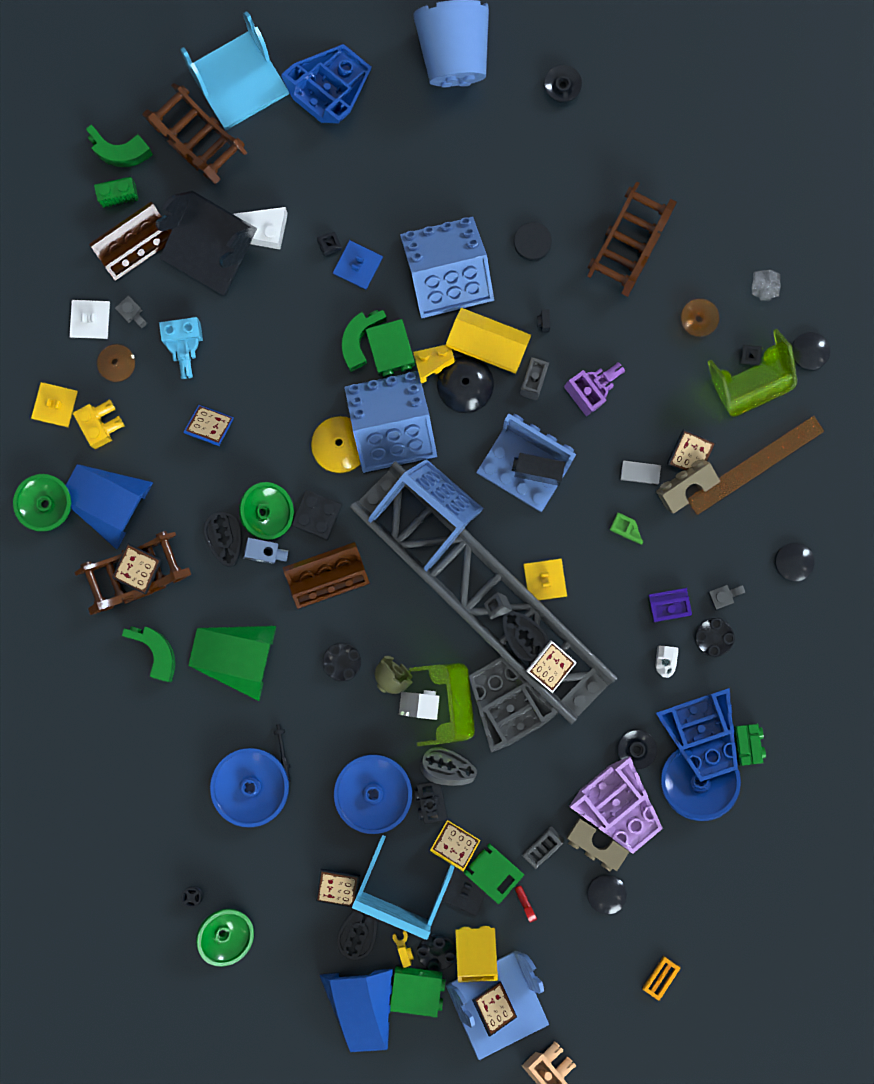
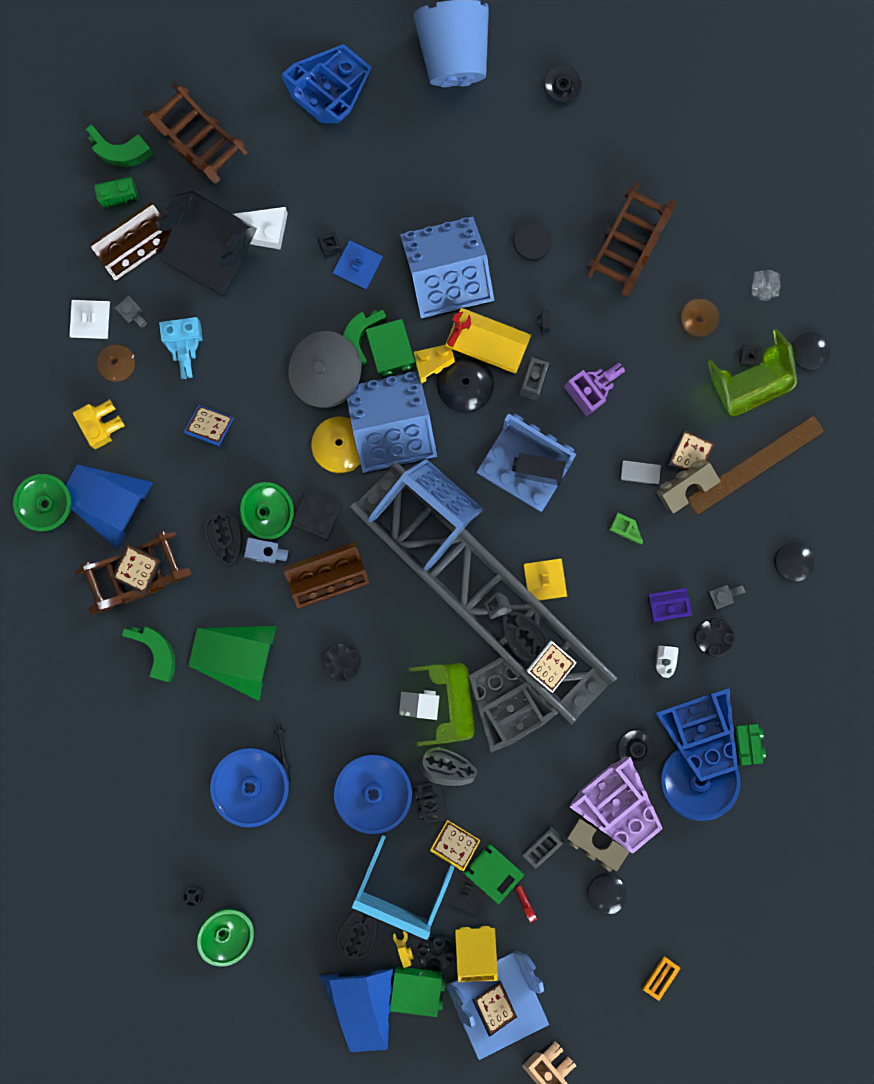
(54, 404): yellow piece -> none
(238, 77): medium azure piece -> none
(324, 369): none -> dark grey dish
(337, 887): piece -> none
(392, 677): olive cylinder -> none
(458, 328): none -> red bar

